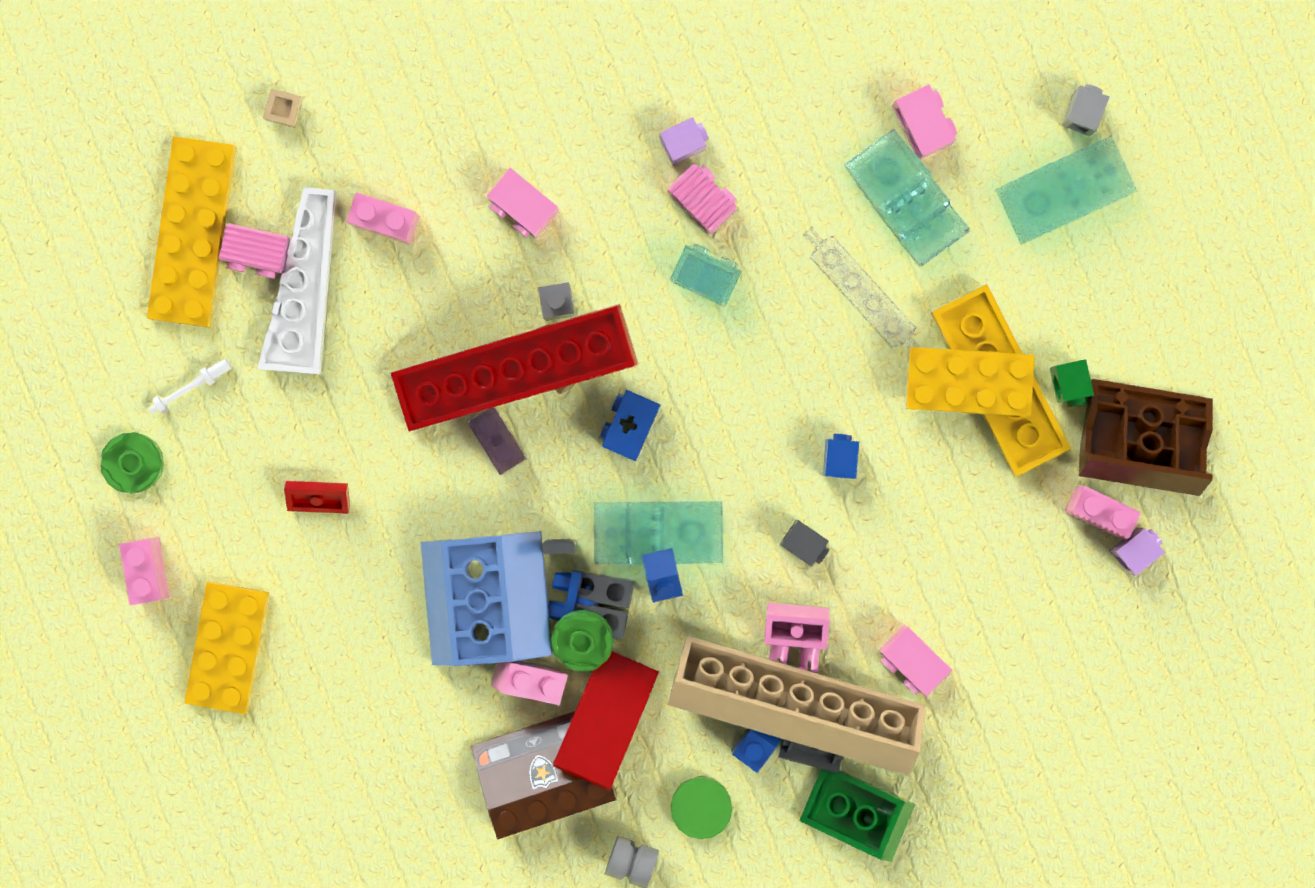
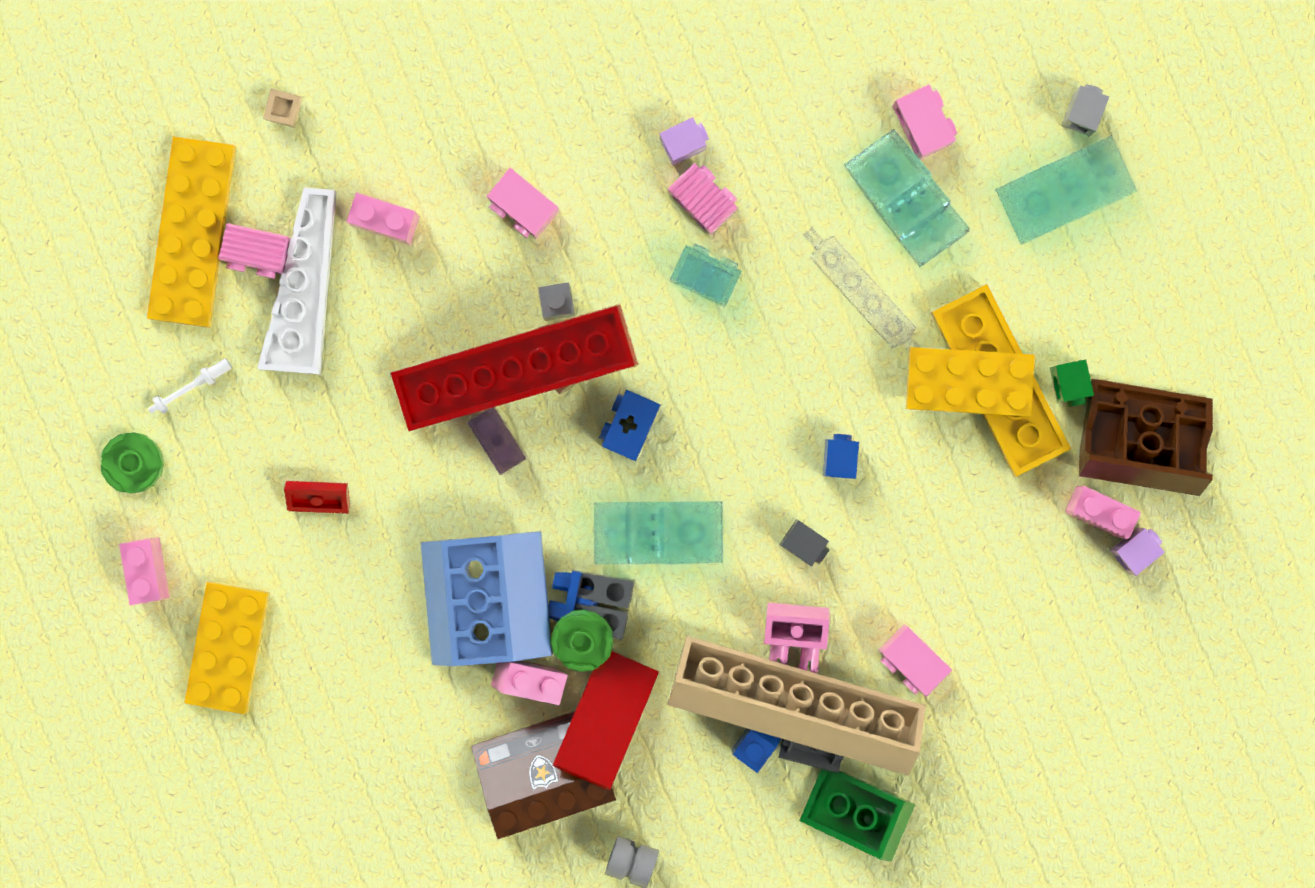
(560, 546): dark grey tile -> none
(662, 575): blue slope -> none
(701, 807): bright green tile -> none

